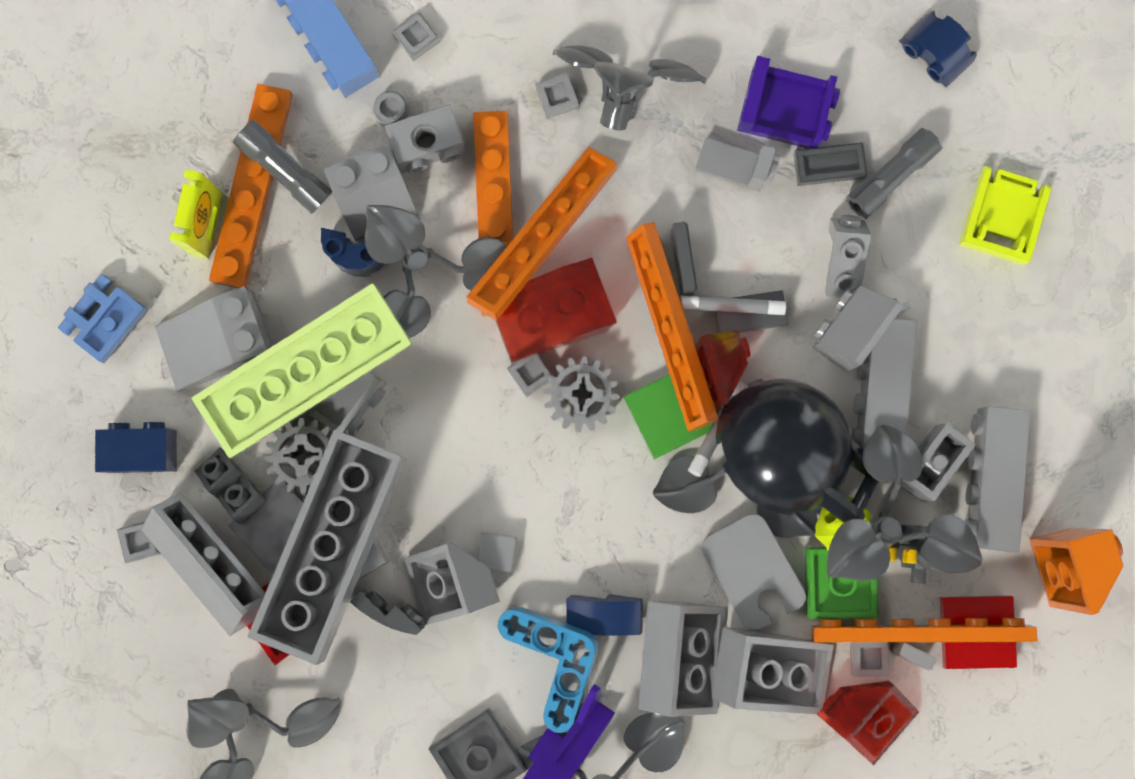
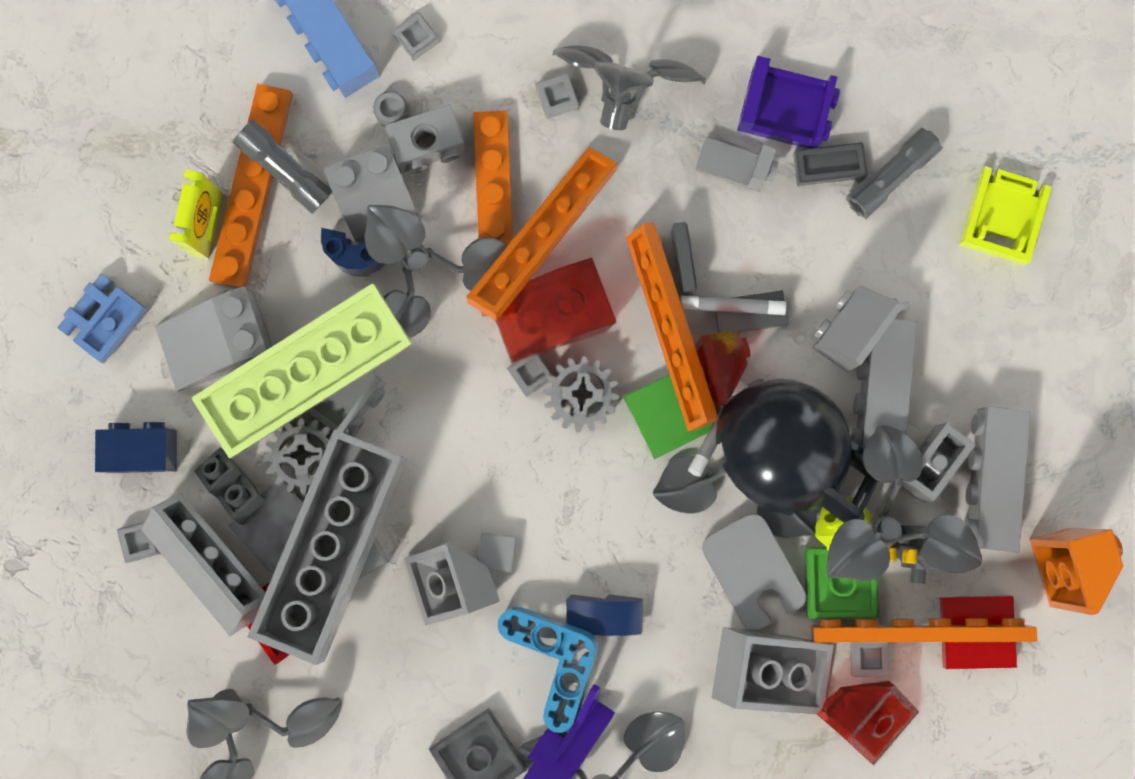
(399, 618): dark grey slope -> none
(680, 658): light grey slope -> none
(848, 254): light grey bracket -> none
(913, 655): light grey tile -> none
(941, 46): dark blue cylinder -> none

